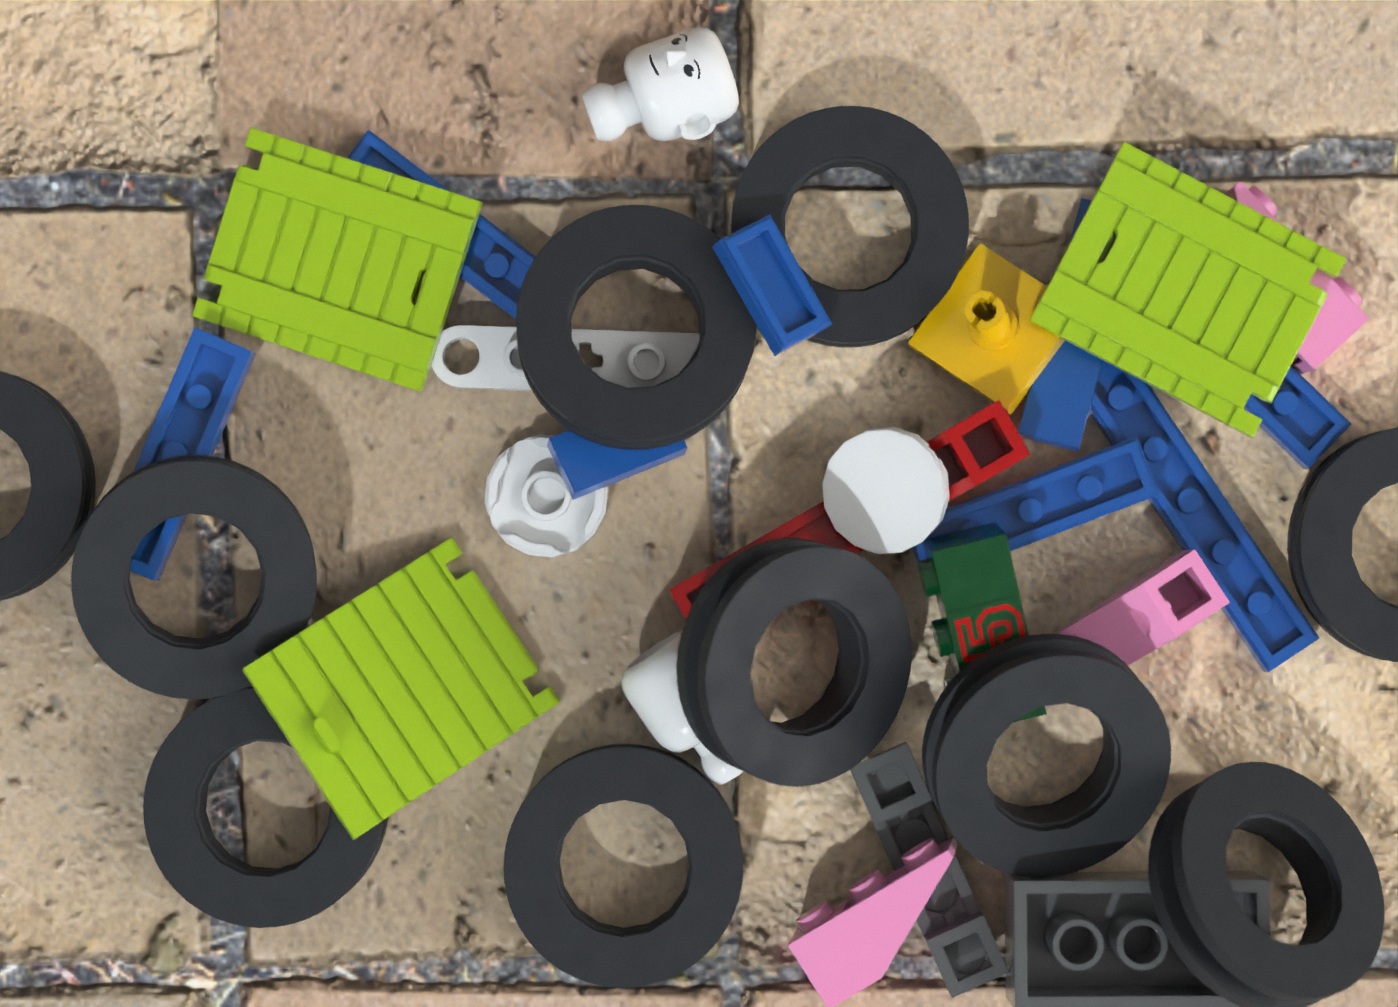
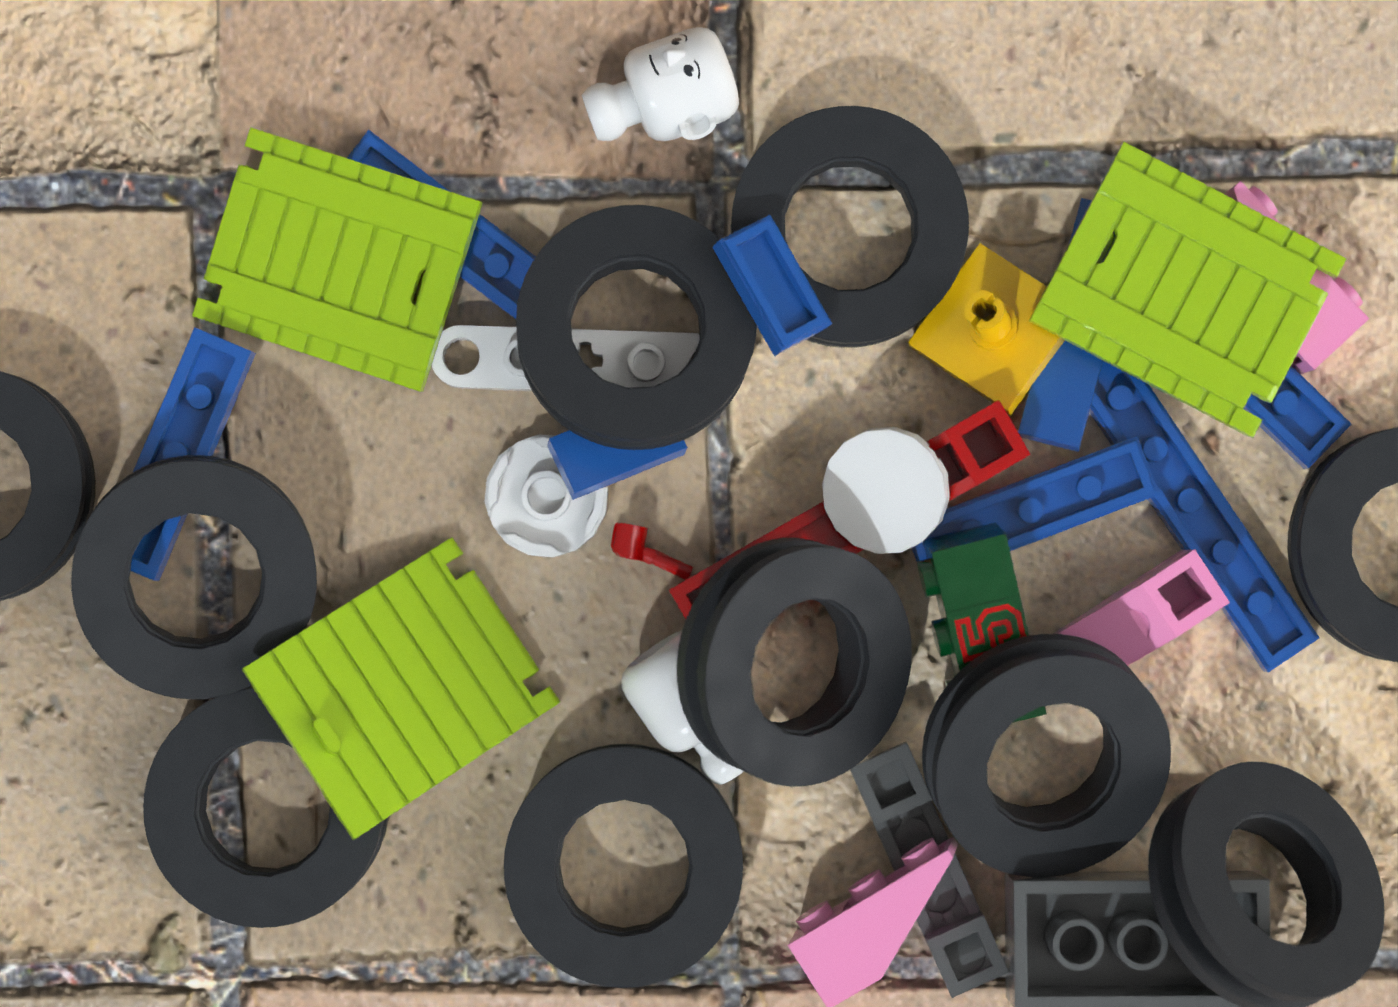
(629, 543): none -> red hand

